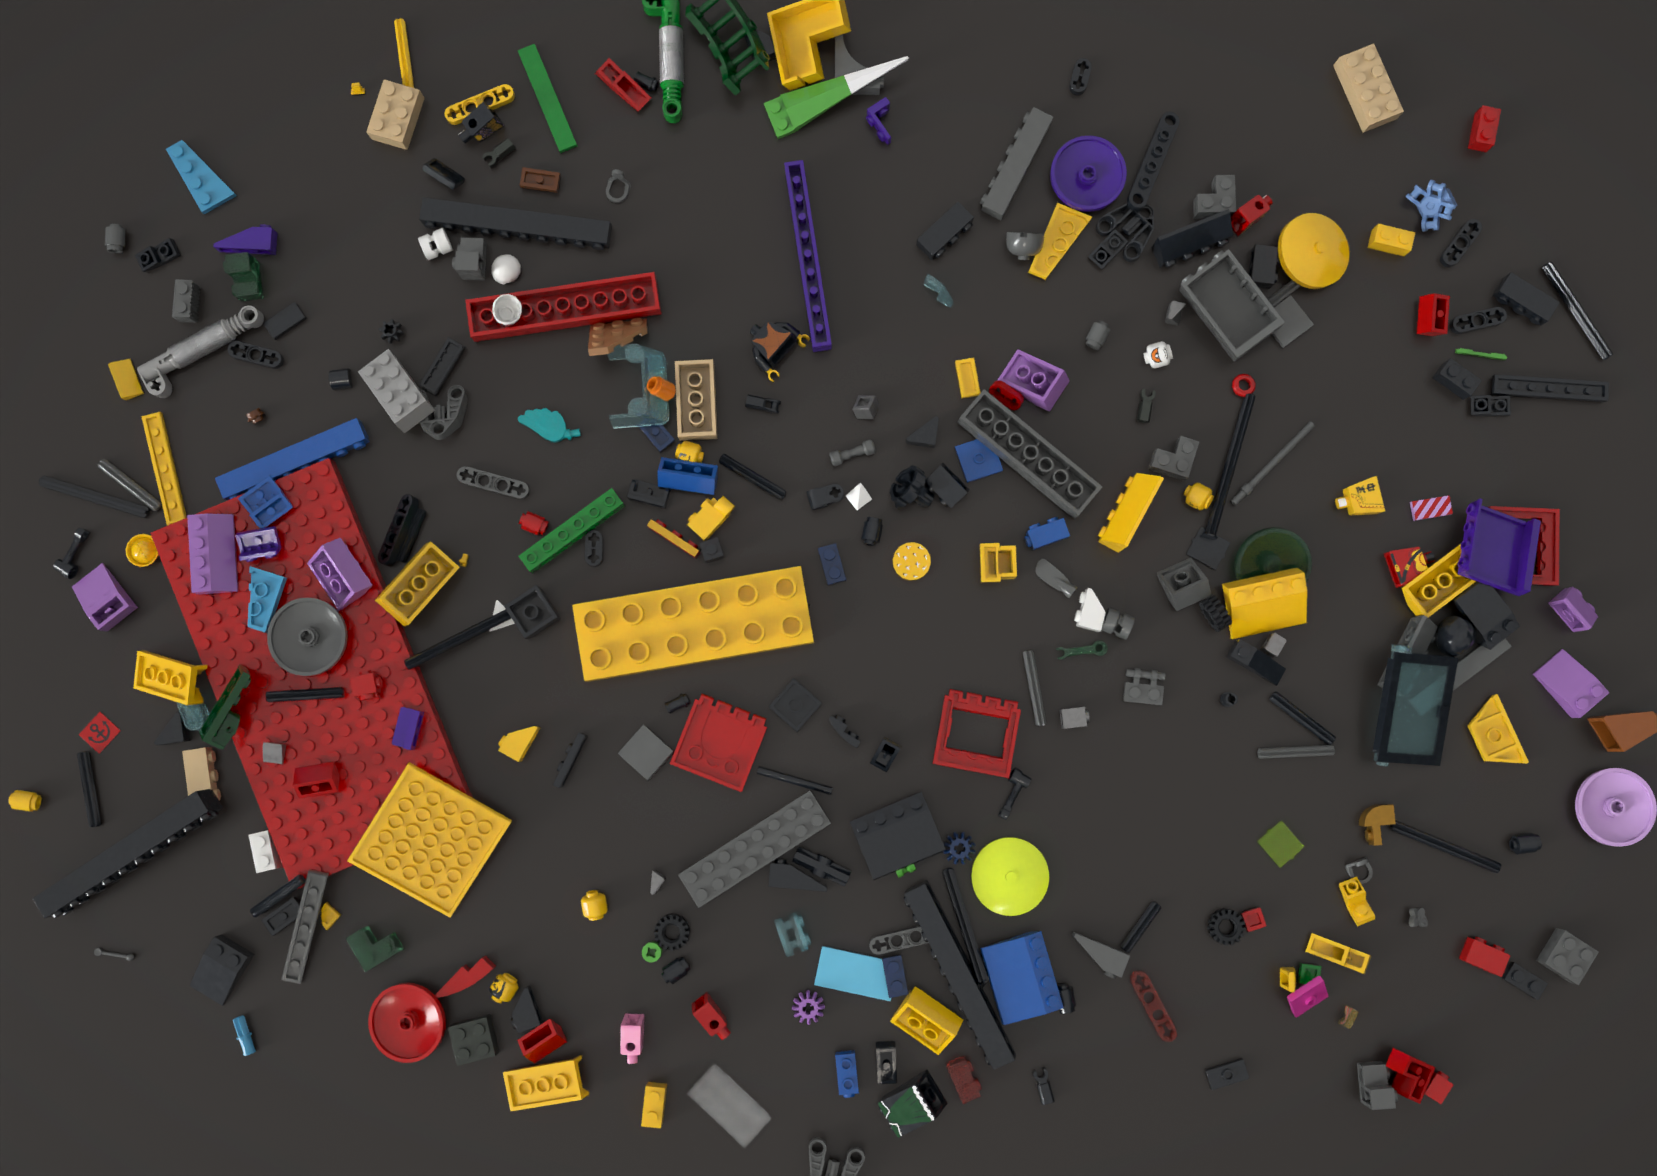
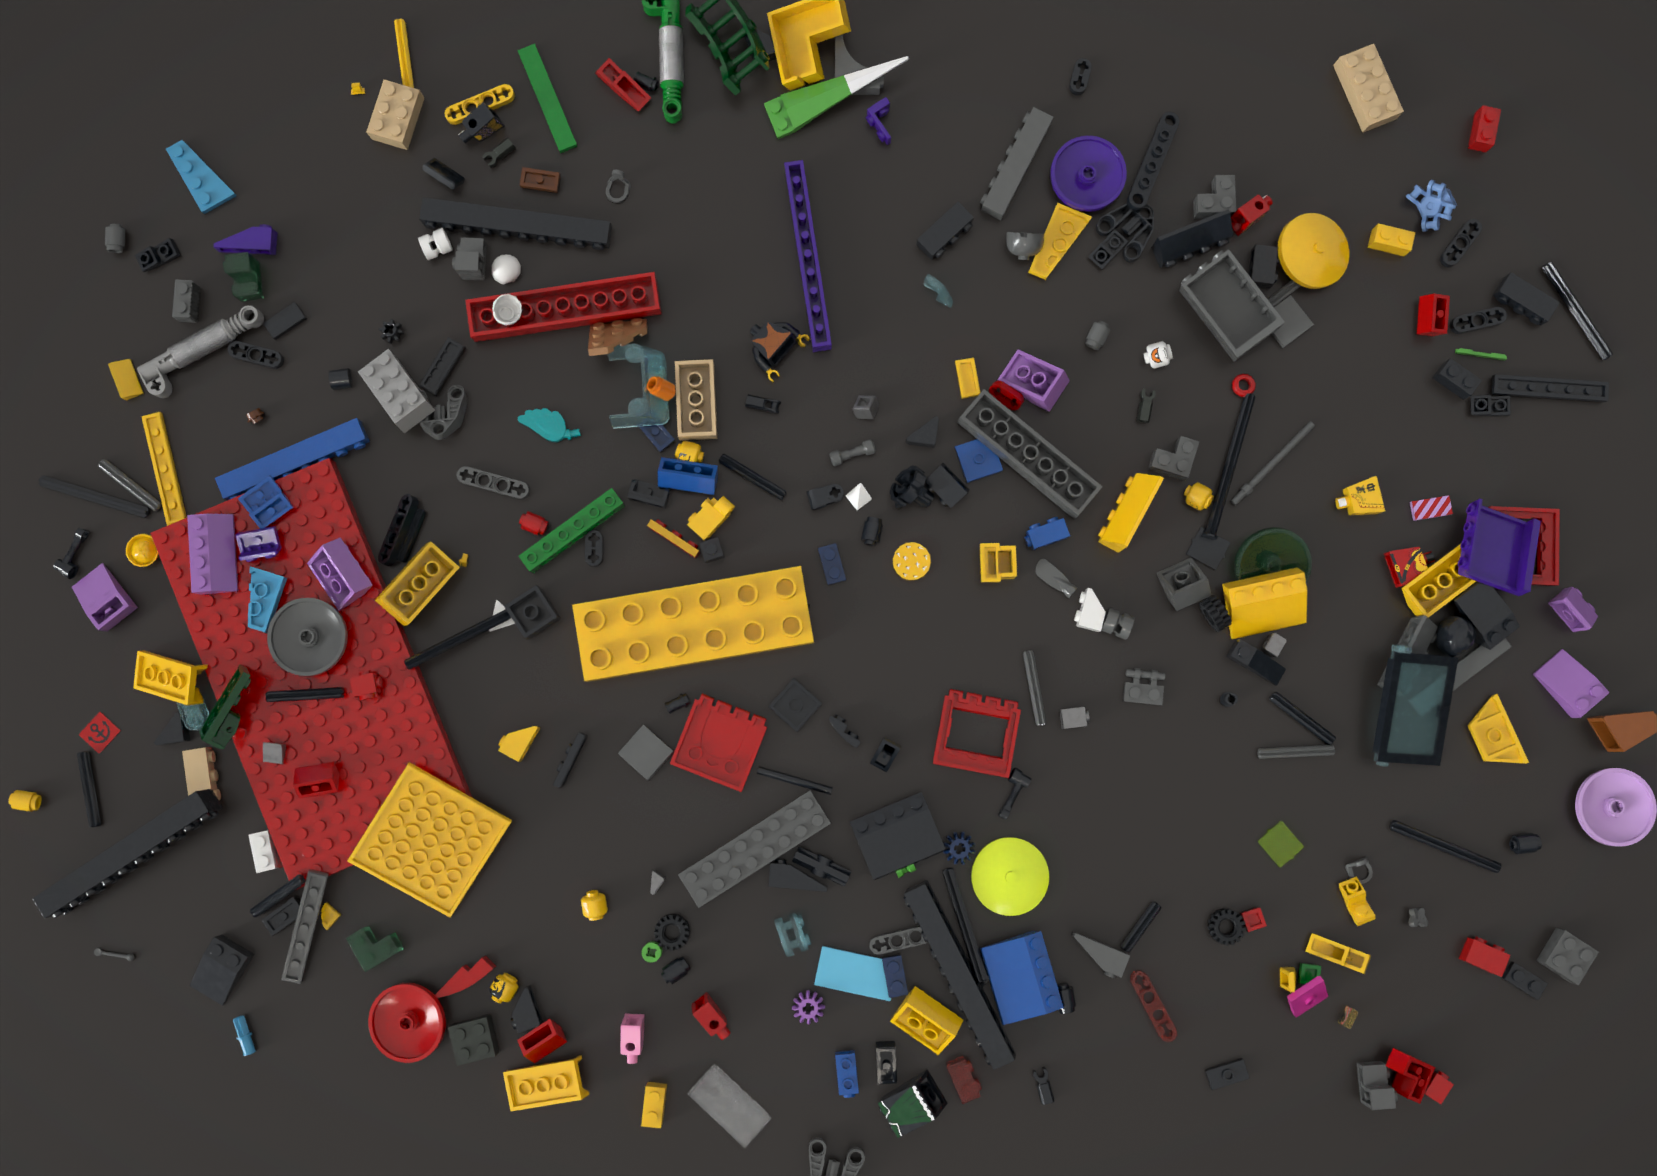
(407, 728): dark purple panel -> none
(1083, 650): clear green brick -> none
(1174, 313): flat silver slope -> none
(1373, 818): pearl gold brick -> none

